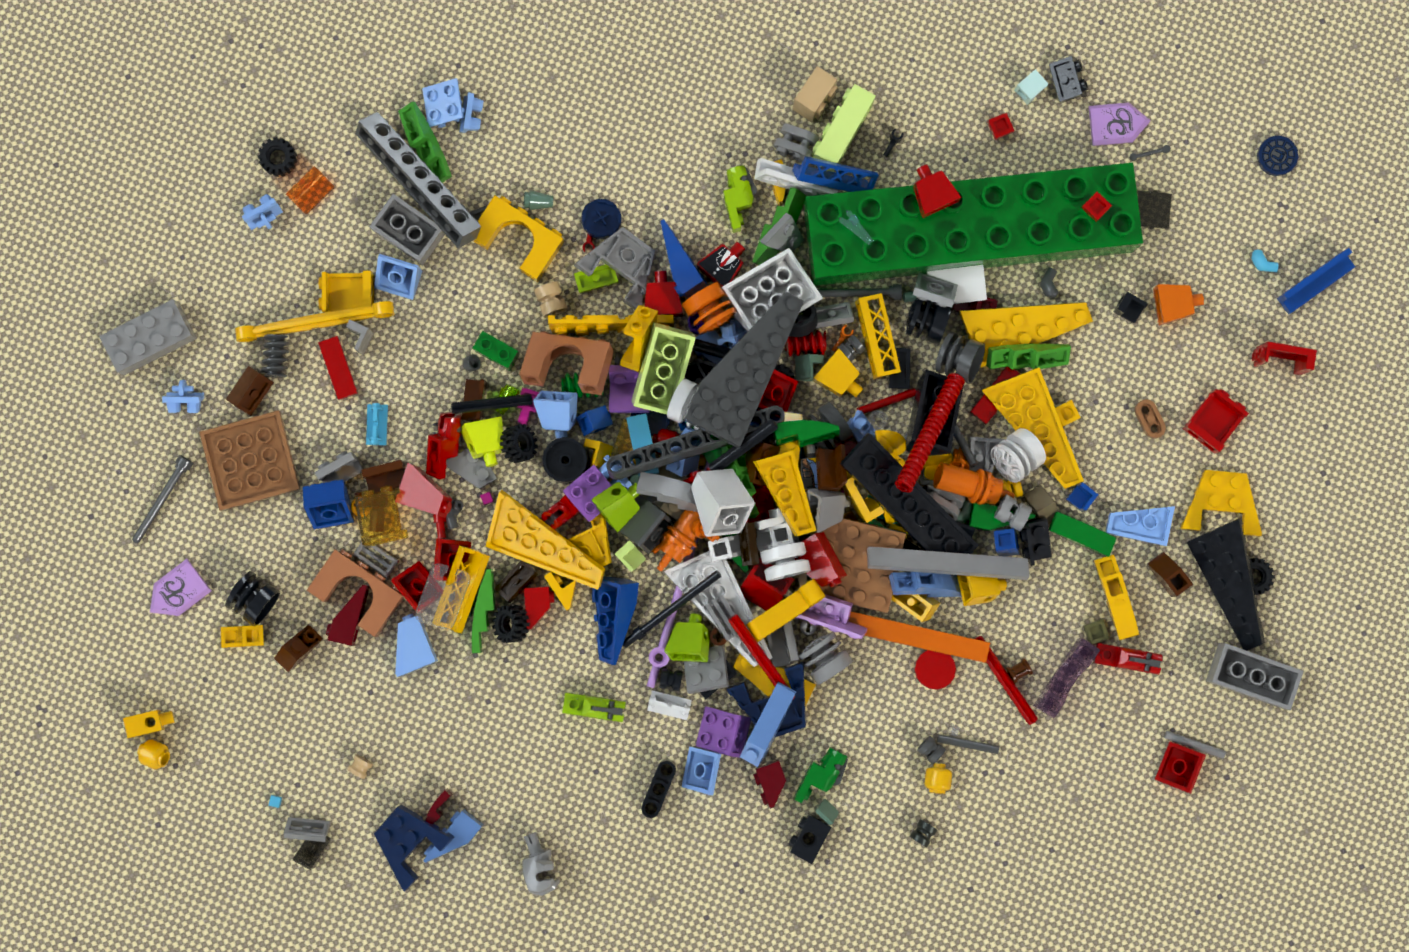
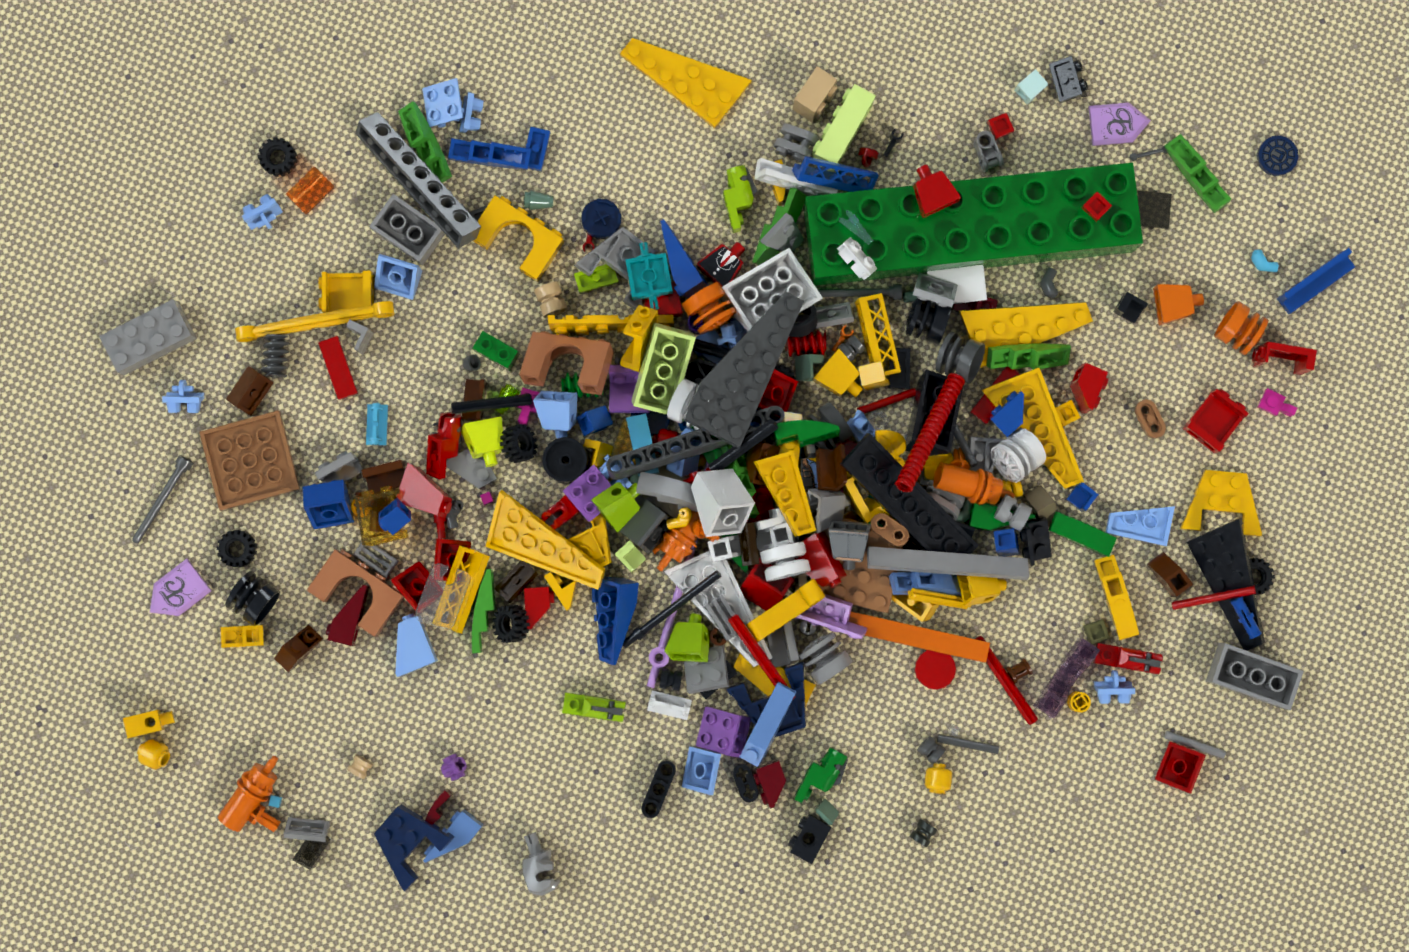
(224, 548): none -> black tyre
(245, 802): none -> orange piece
(394, 516): none -> blue brick
(453, 767): none -> medium lavender gear
(489, 154): none -> blue slope
(538, 143): none -> blue plate
(649, 276): none -> teal plate
(682, 519): none -> yellow arm
(696, 85): none -> yellow wing
(750, 781): none -> black beam
(849, 541): none -> dark grey torso
(851, 250): none -> white hinge
(867, 156): none -> red tile
(873, 376): none -> yellow panel
(889, 530): none -> medium nougat plate
(936, 598): none -> yellow axle
(989, 152): none -> light grey piece
(1009, 415): none -> blue slope
(1077, 698): none -> yellow wheel
(1087, 385): none -> red slope
(1114, 685): none -> light blue hips
(1196, 173): none -> bright green slope
(1213, 597): none -> red bar
(1239, 605): none -> blue pin
(1244, 330): none -> orange wheel
(1273, 404): none -> dark pink plate

